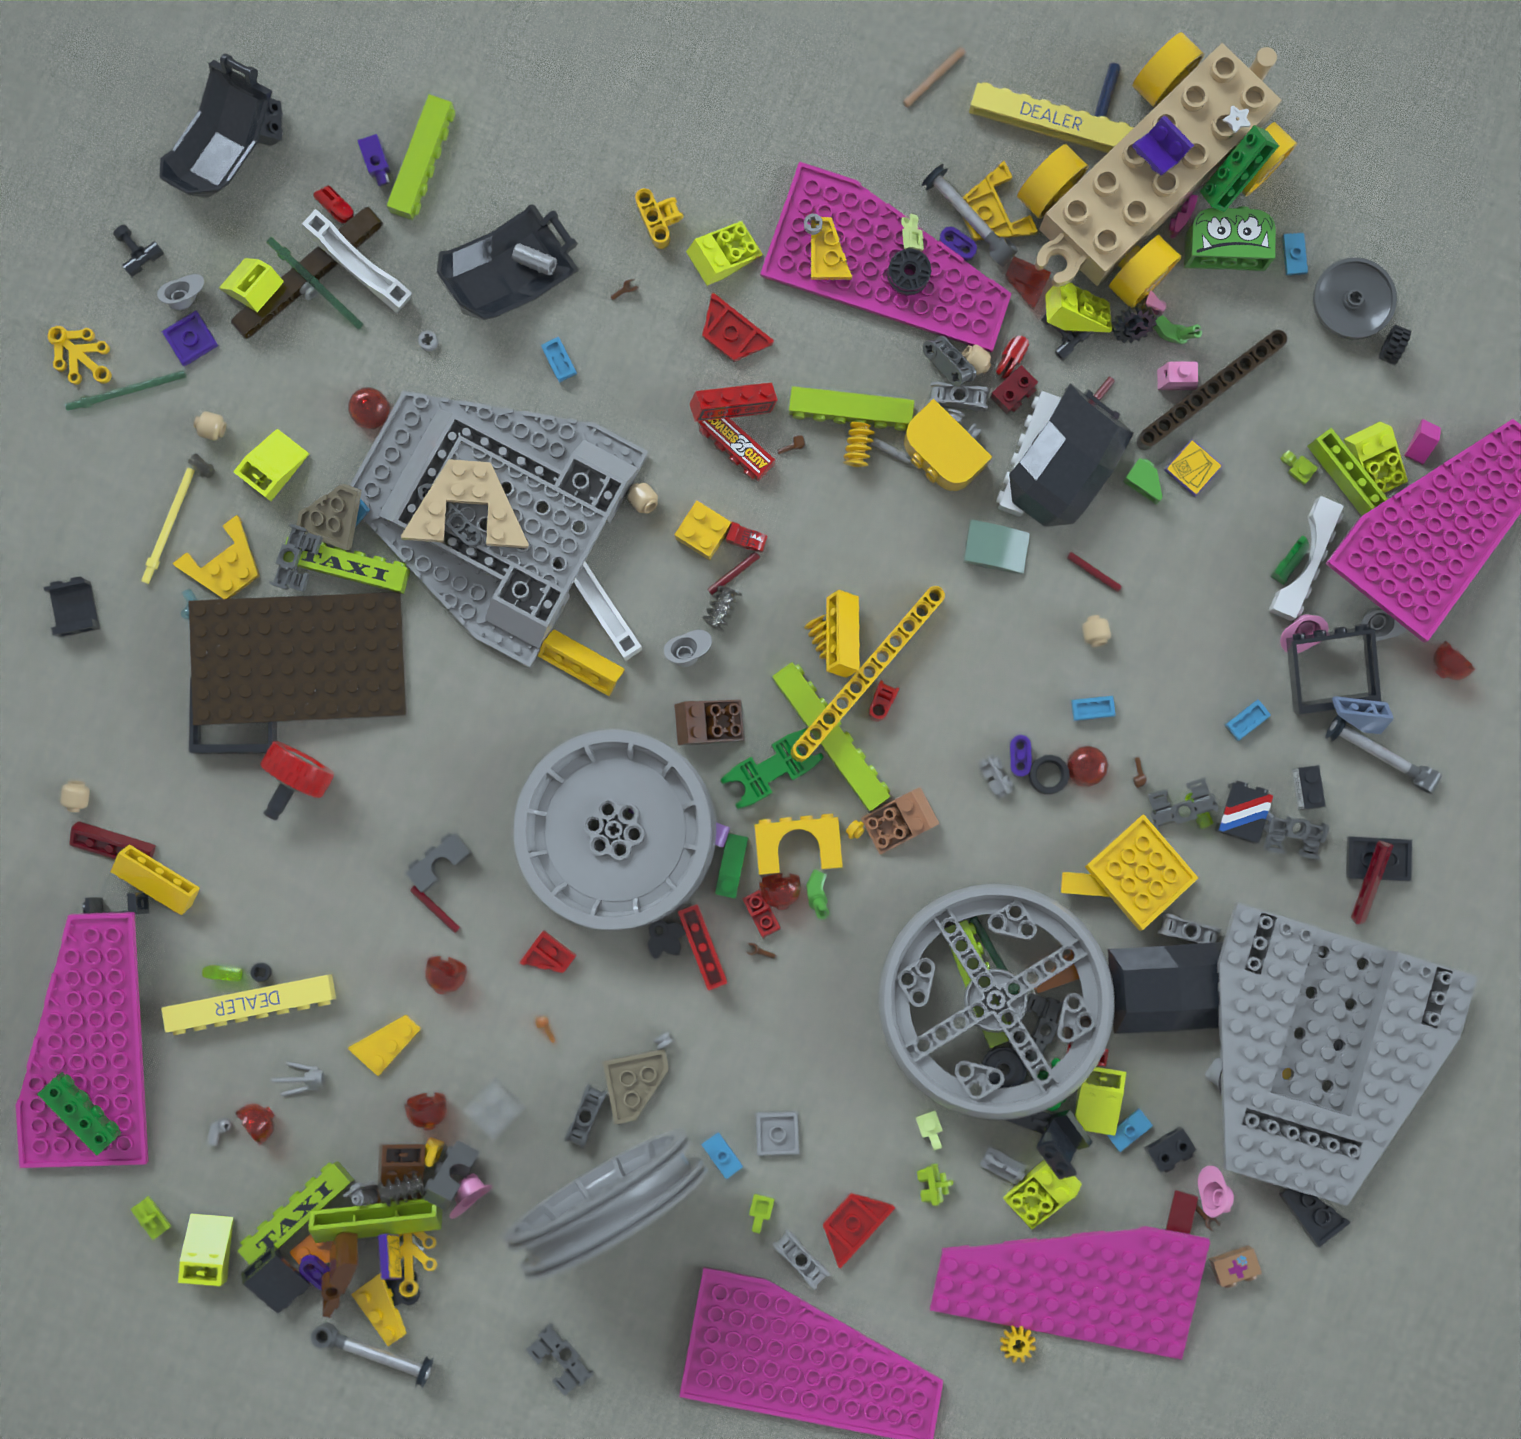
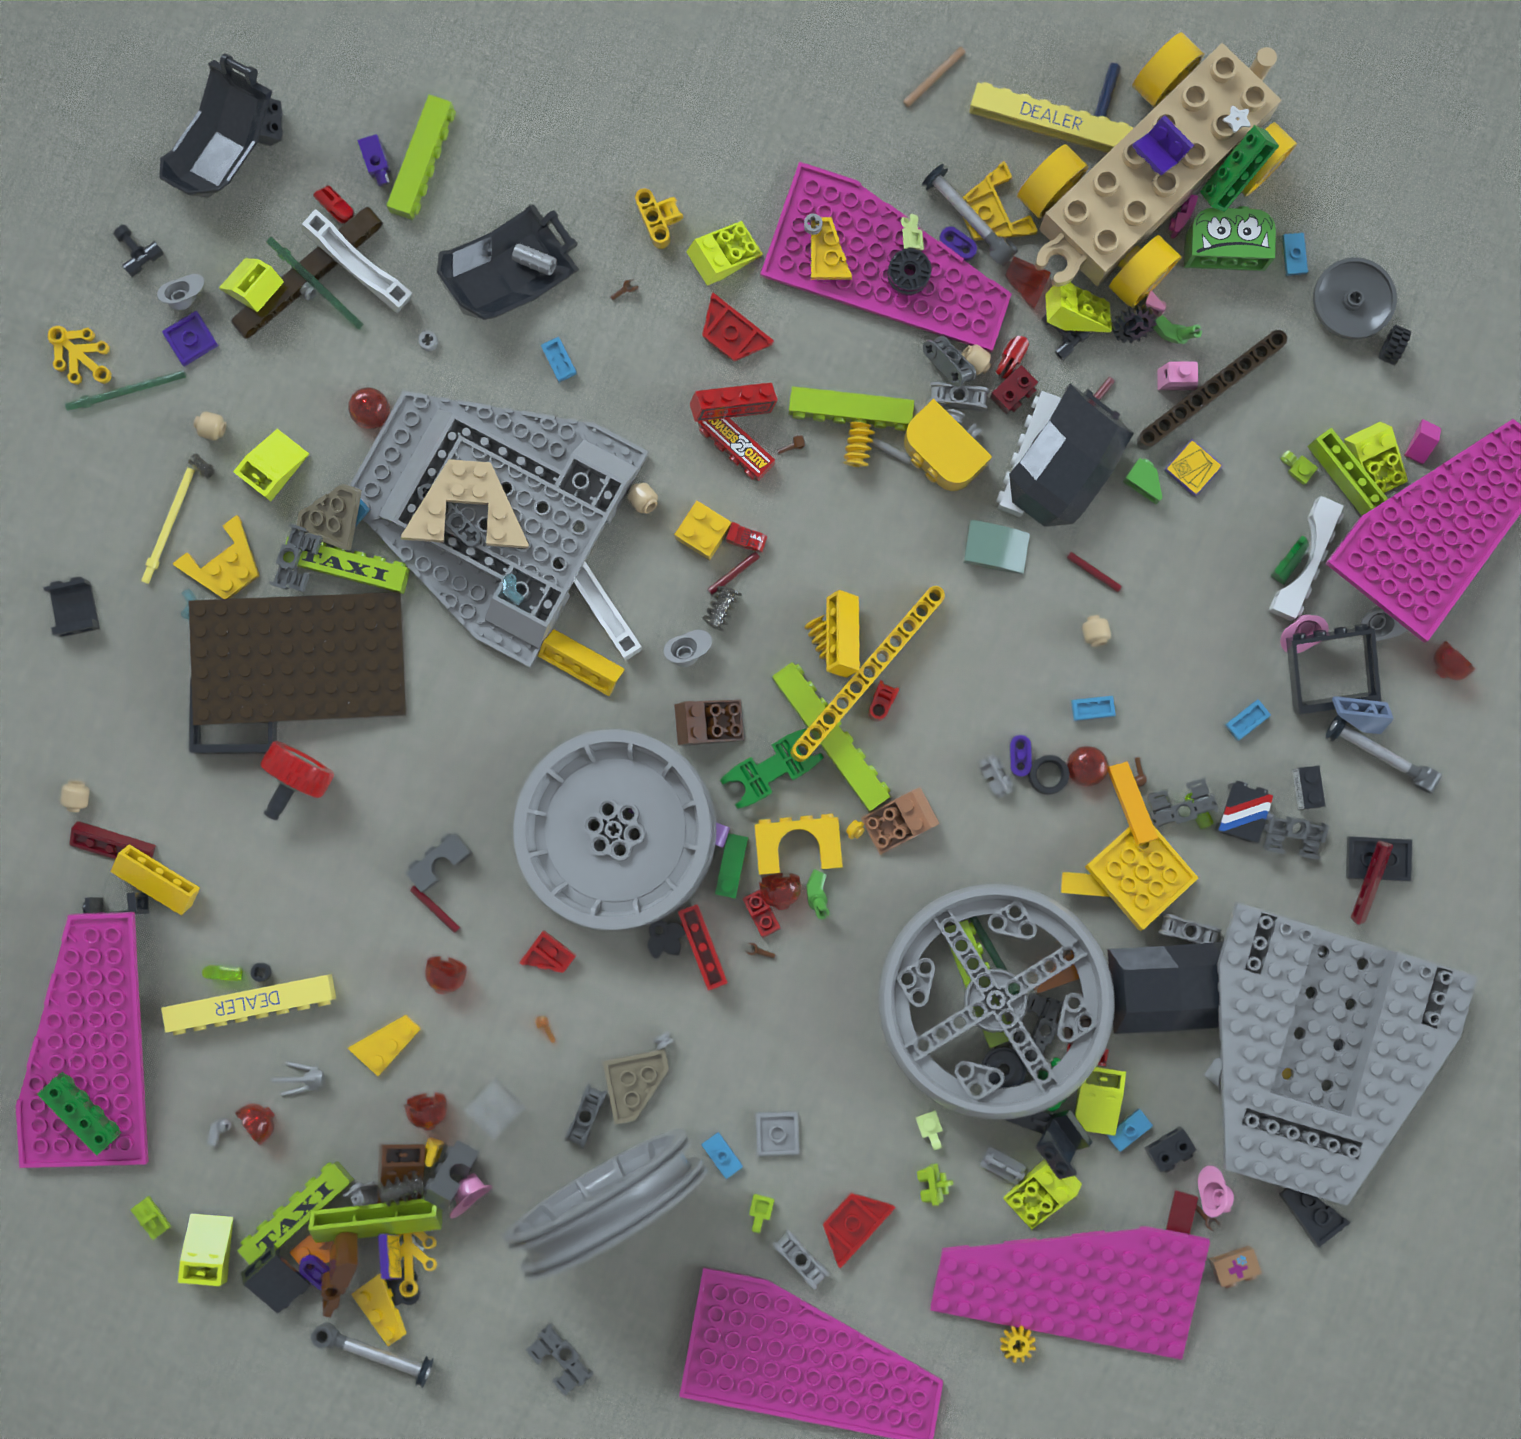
(509, 589): none -> clear light blue arm
(1132, 803): none -> light orange tile

